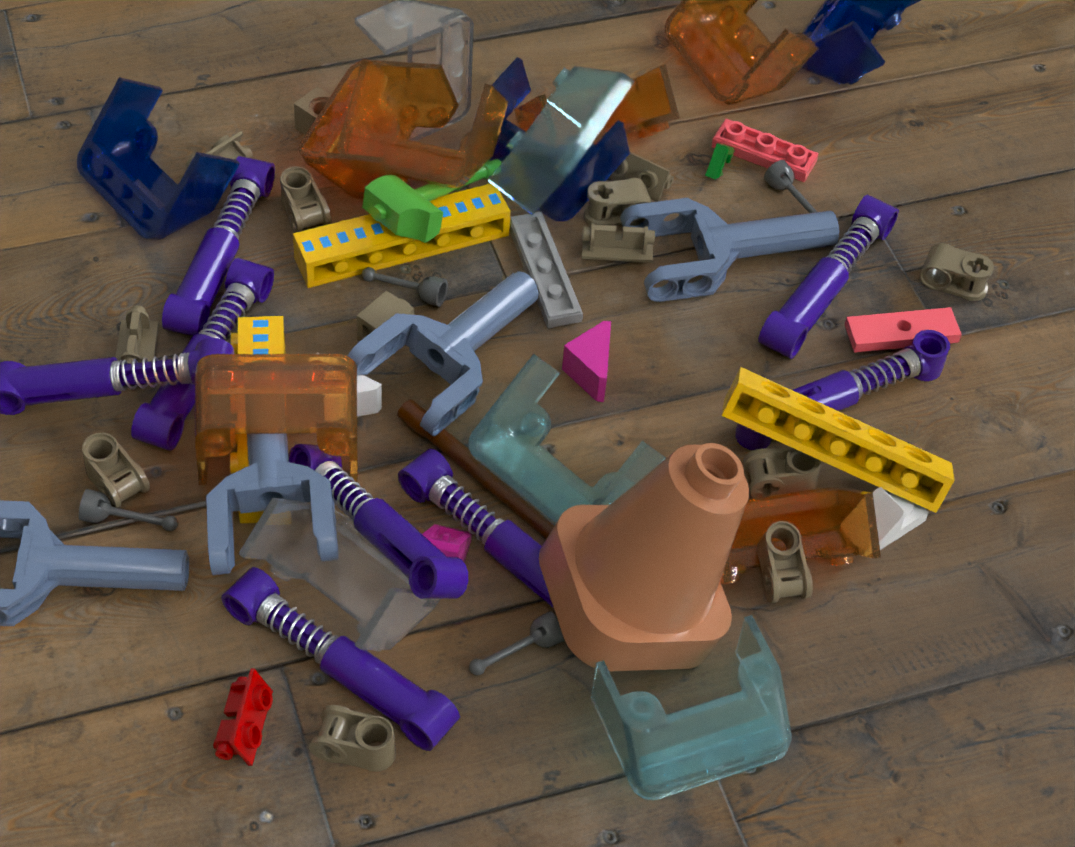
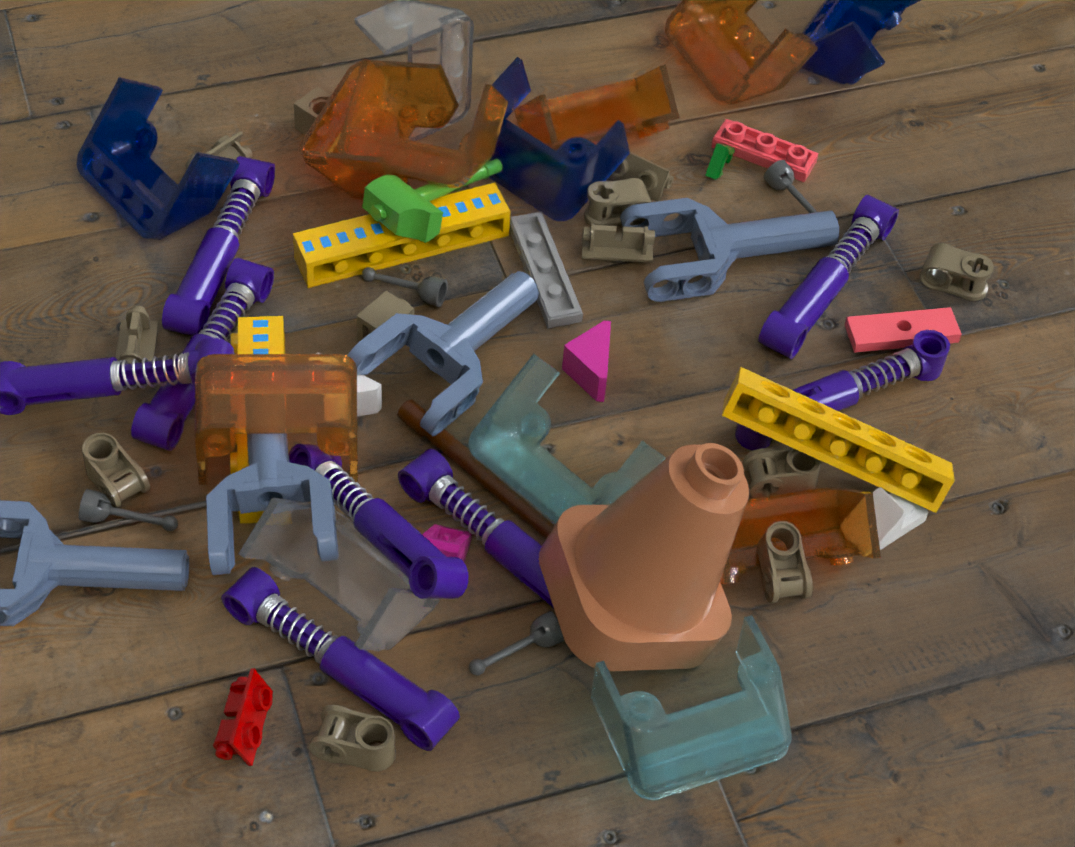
(303, 199): dark tan piece -> none
(559, 134): clear light blue windscreen -> none

